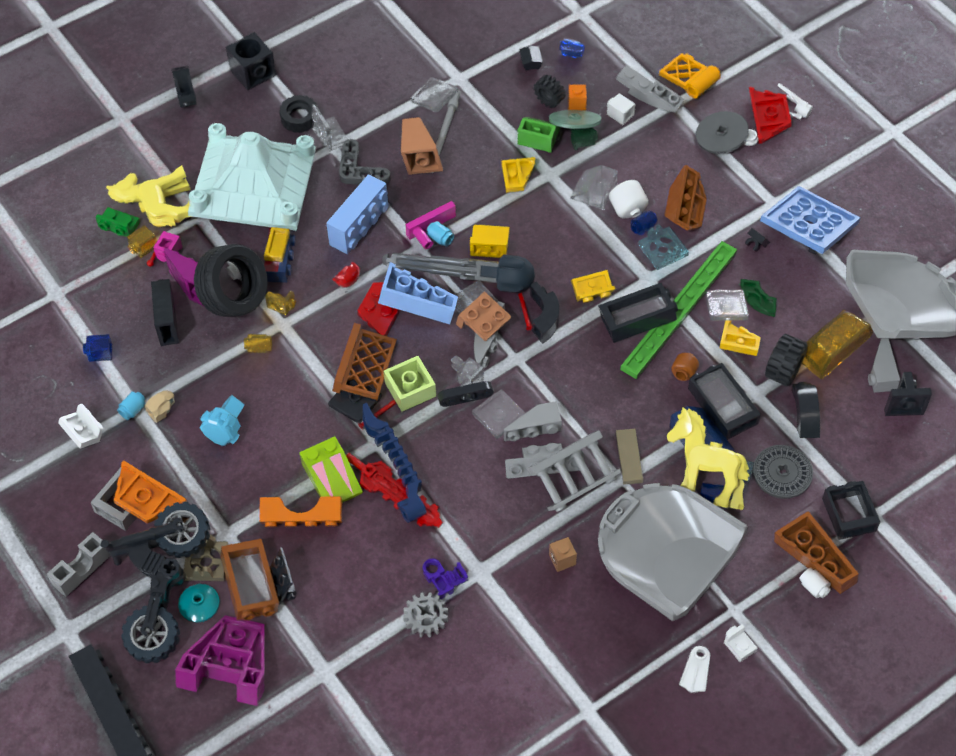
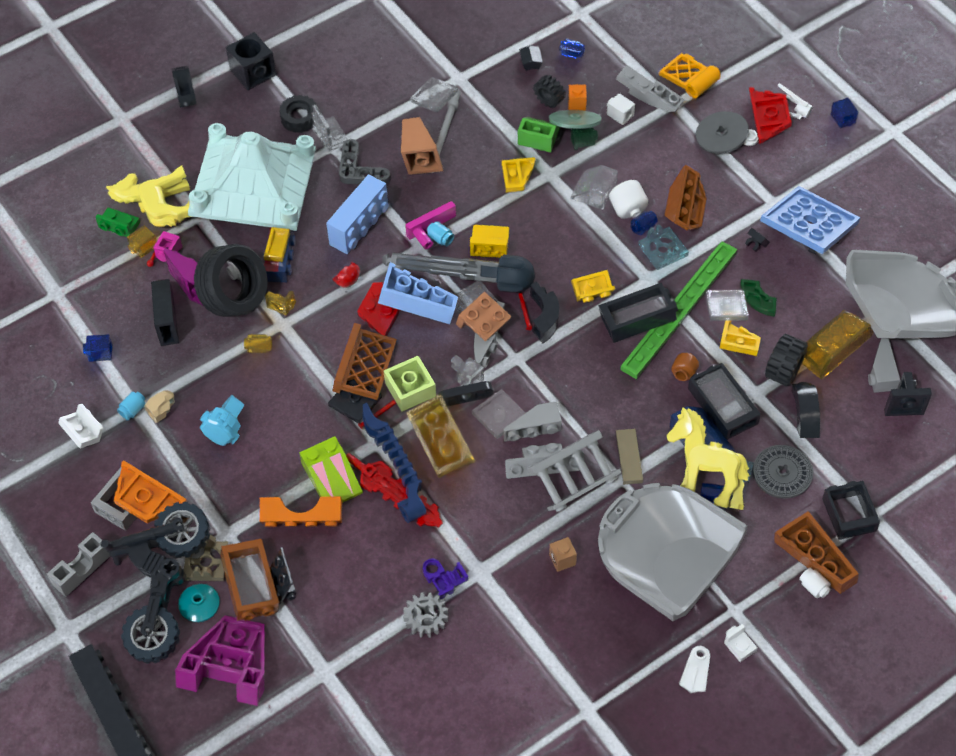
(440, 436): none -> clear yellow windscreen
(844, 113): none -> clear blue brick

